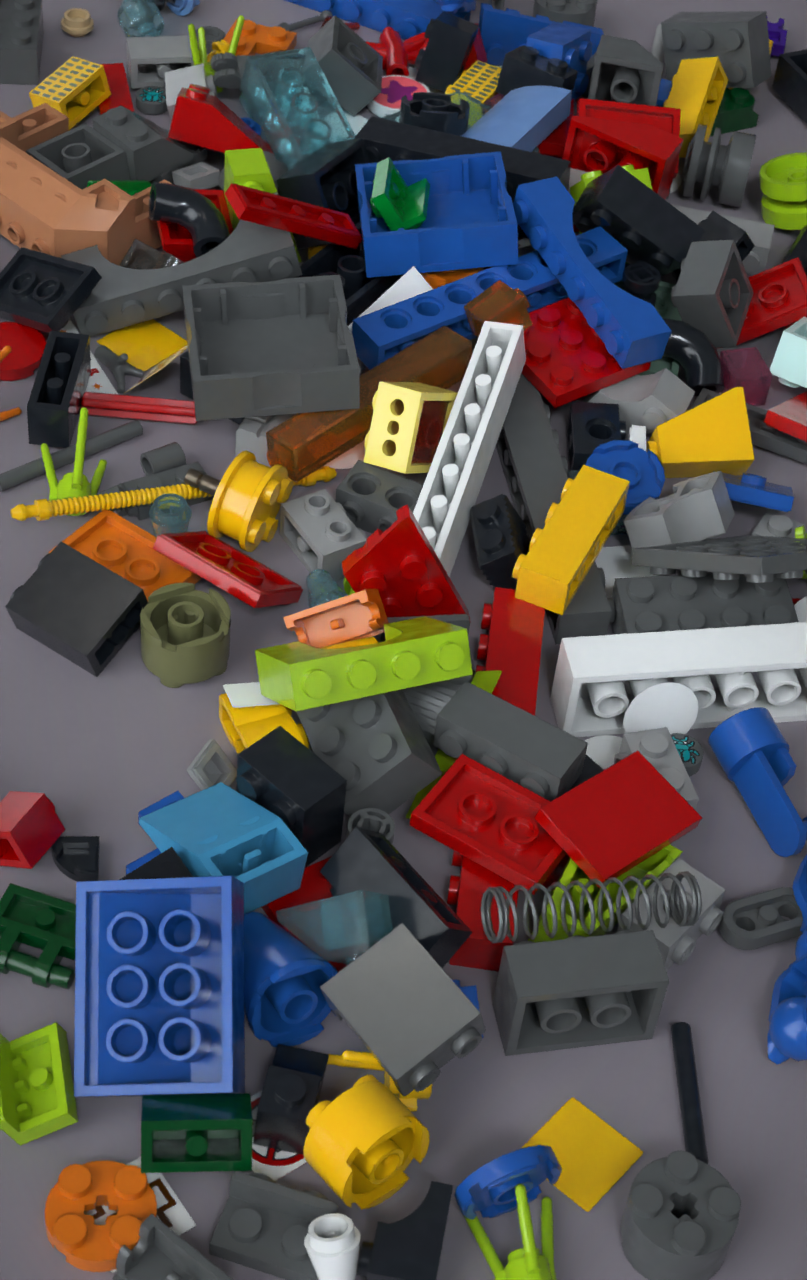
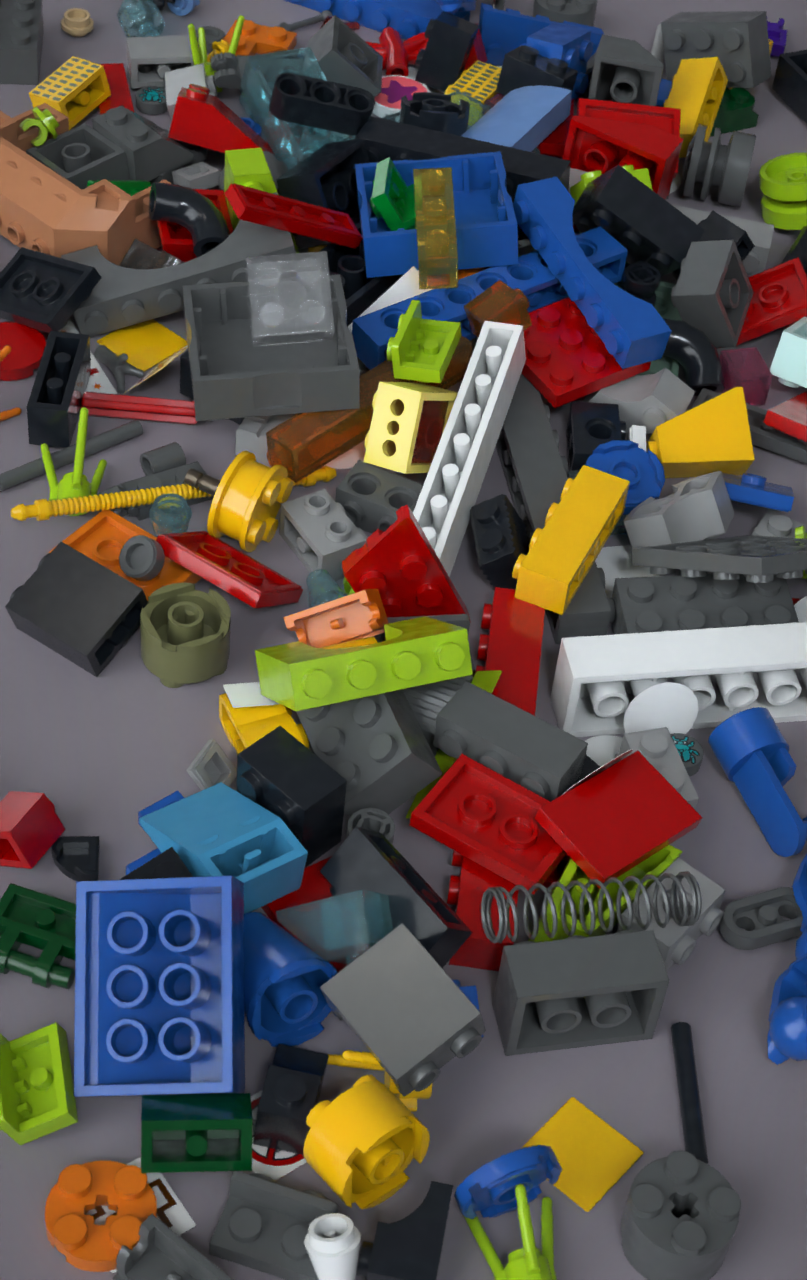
(45, 123): none -> lime plate
(141, 558): none -> dark grey tile
(289, 298): none -> clear brick
(320, 103): none -> black beam
(422, 346): none -> lime bracket
(435, 228): none -> clear yellow arch
(602, 768): none -> red sticker

